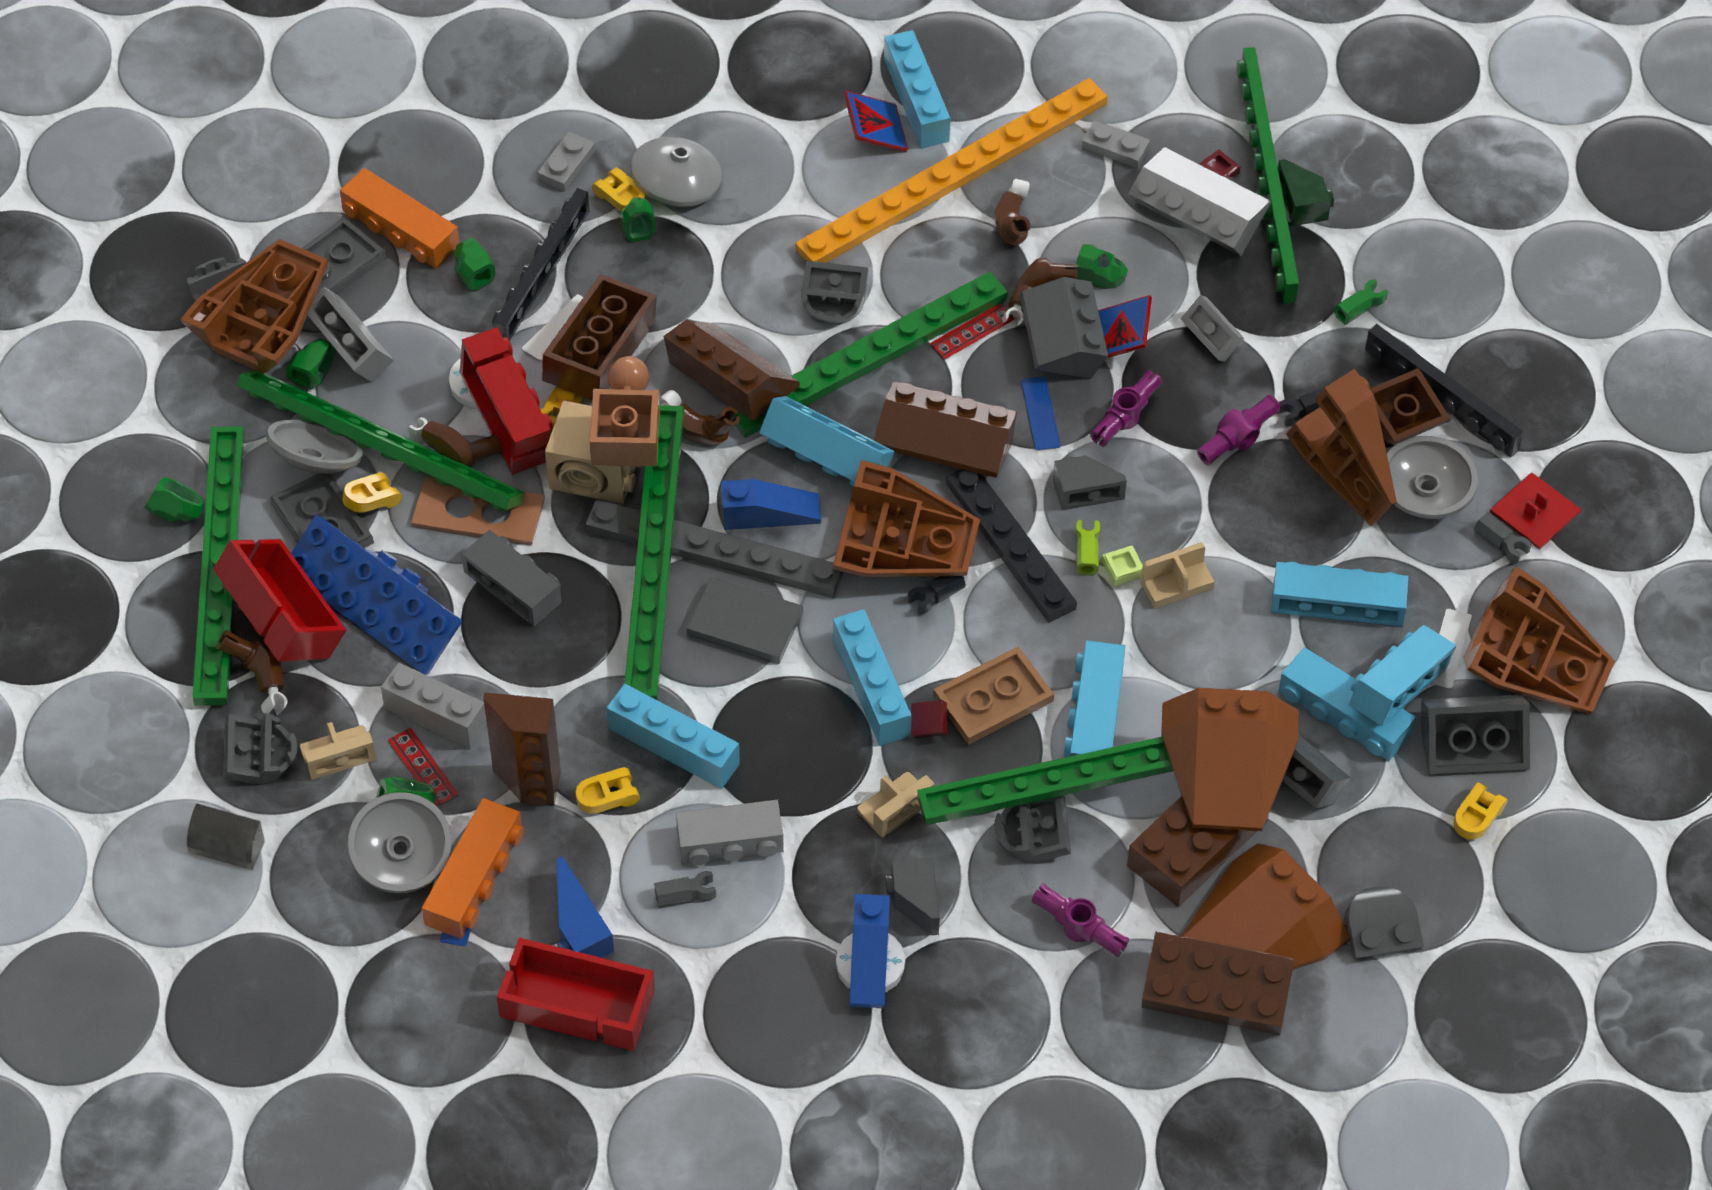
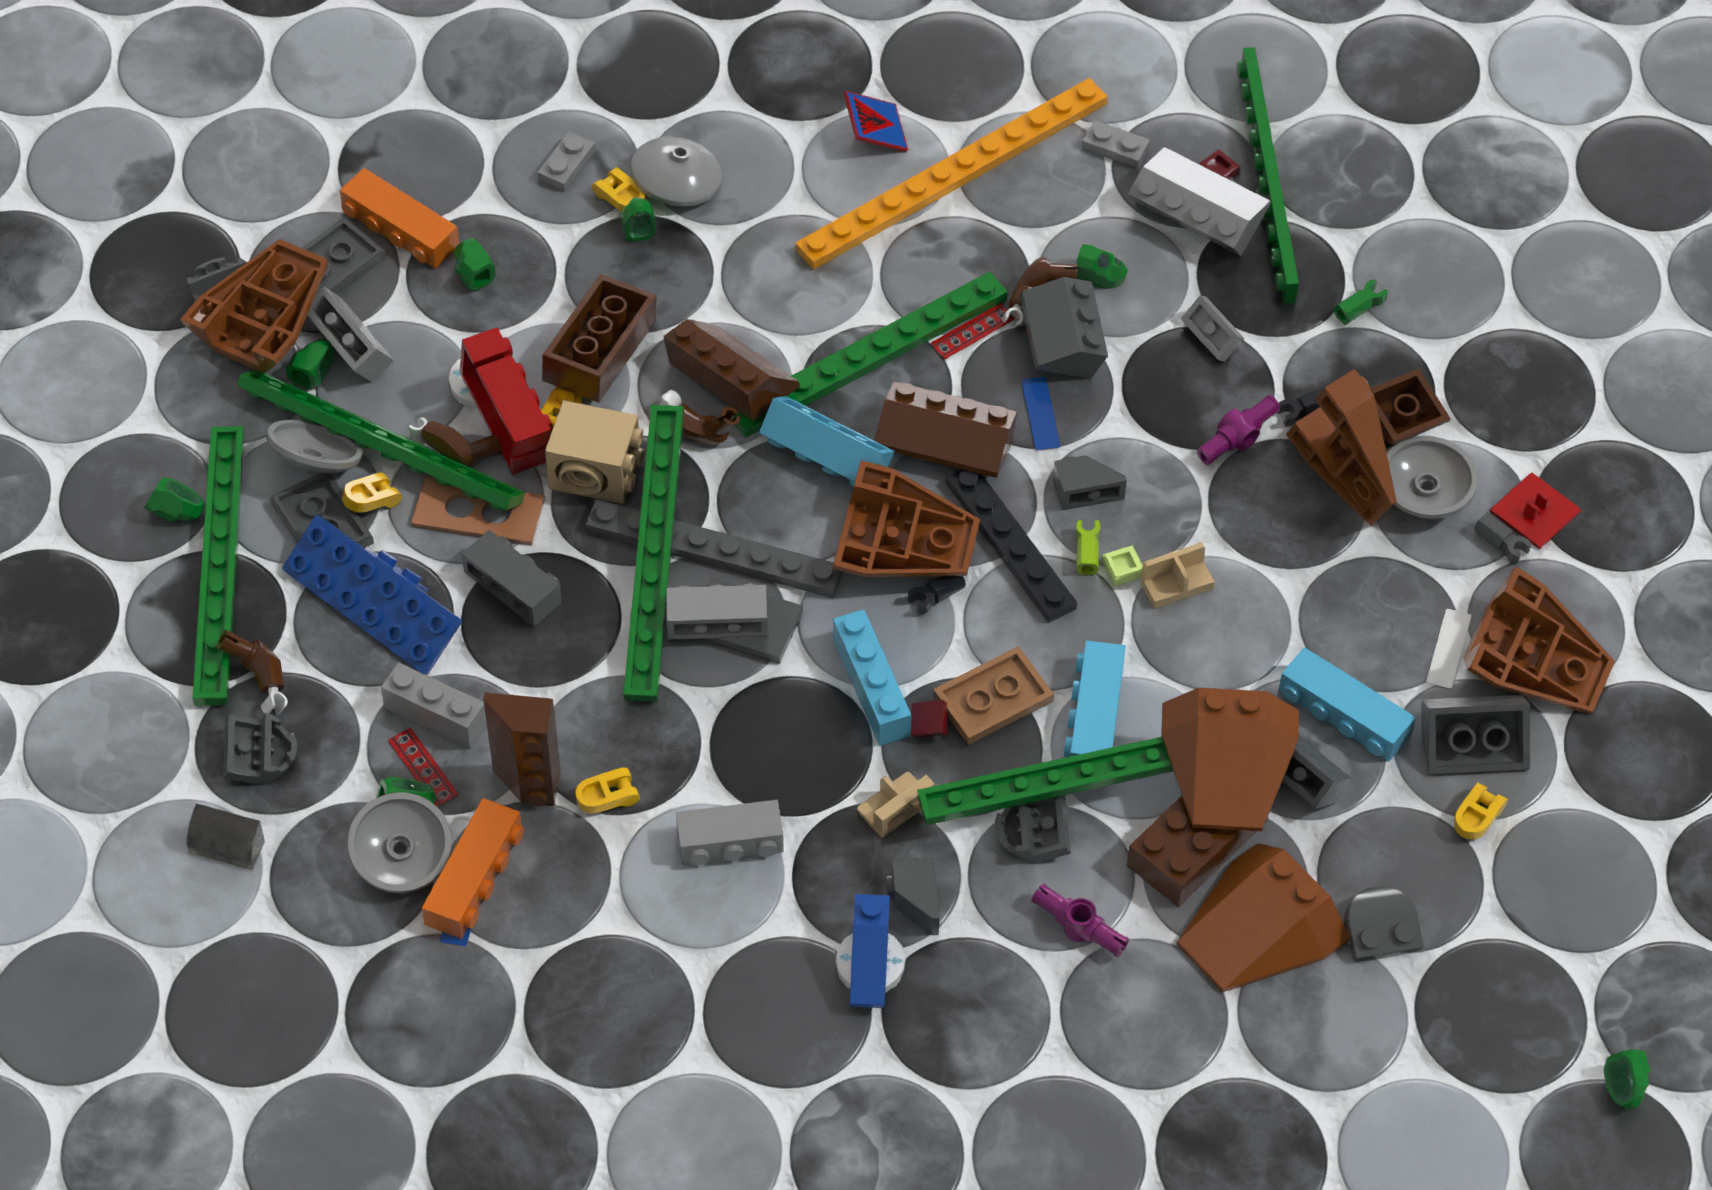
(279, 599): red piece -> none
(337, 751): tan panel -> none
(541, 340): white sticker -> none
(544, 262): black plate -> none
(576, 994): red piece -> none
(579, 921): blue slope -> none
(625, 417): nougat brick -> none
(673, 736): medium azure brick -> none
(684, 889): dark grey bar -> none
(717, 611): none -> light grey brick
(766, 504): blue slope -> none
(833, 291): dark grey slope -> none
(917, 89): medium azure brick -> none
(1009, 224): reddish brown arm -> none
(1126, 325): piece -> none
(1126, 408): magenta pin -> none
(1217, 983): reddish brown brick -> none
(1304, 194): dark green slope -> none
(1339, 593): medium azure brick -> none
(1401, 674): medium azure brick -> none
(1453, 397): black plate -> none
(1627, 1077): none -> green rock

